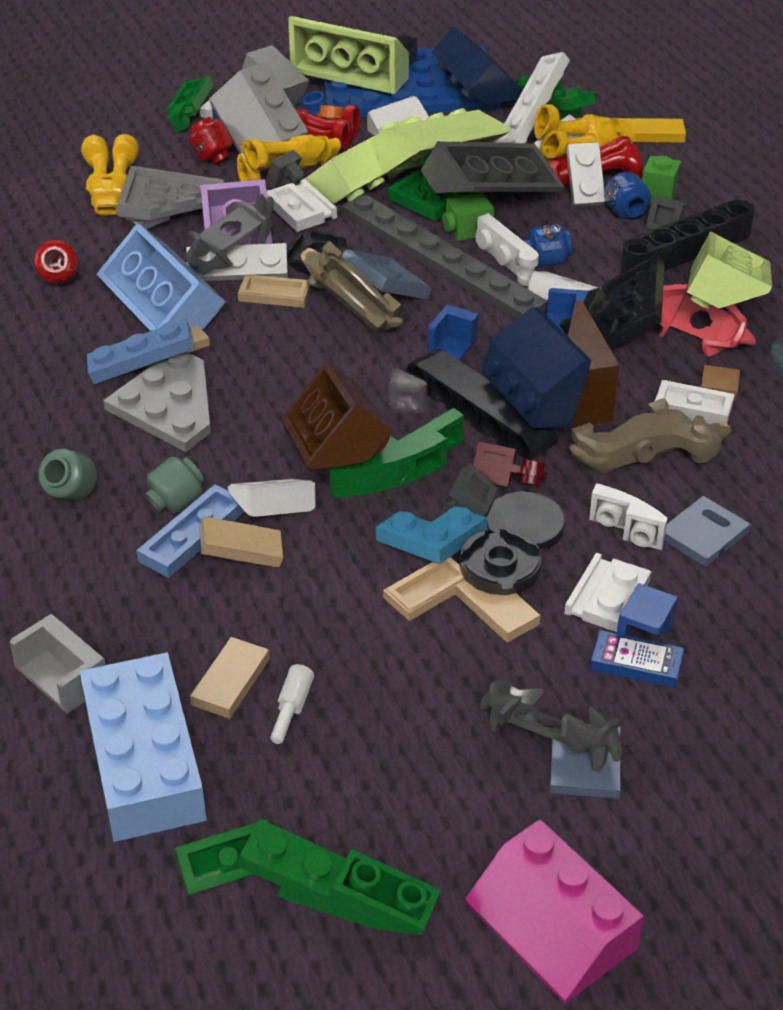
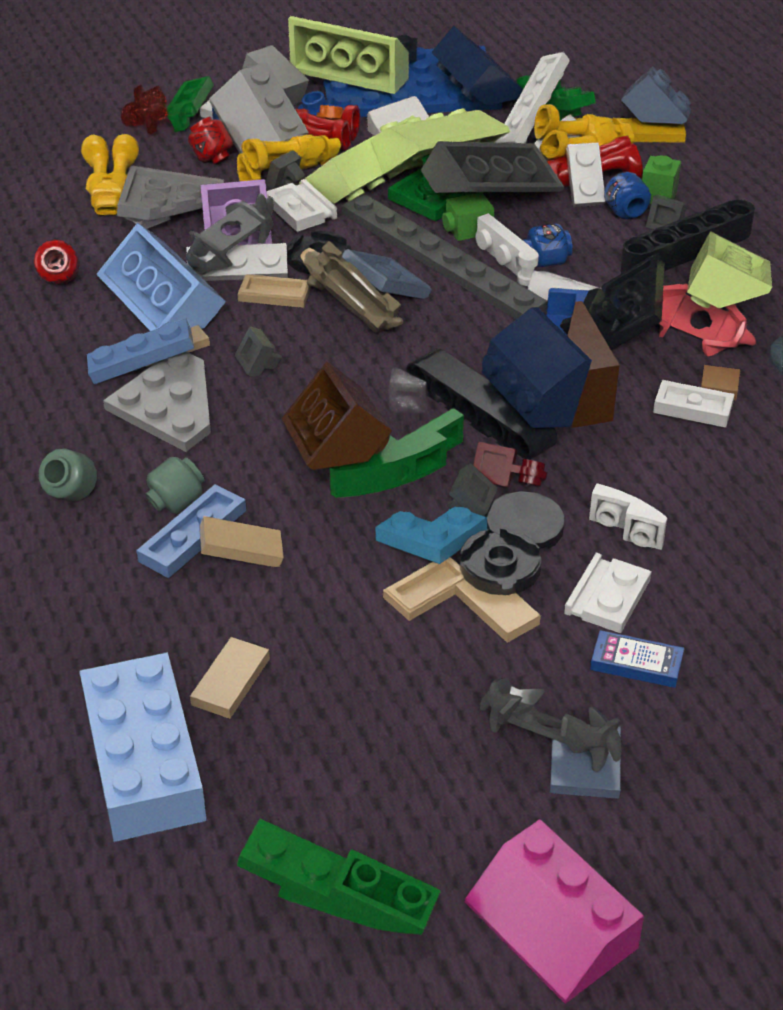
(53, 659): light grey panel -> none
(147, 107): none -> clear red hips
(213, 859): green slope -> none
(256, 353): none -> dark grey tile
(274, 496): white slope -> none
(291, 699): white axle -> none
(453, 331): blue panel -> none
(647, 610): panel -> none
(648, 437): dark tan animal -> none
(655, 100): none -> sand blue slope
(701, 537): sand blue piece -> none

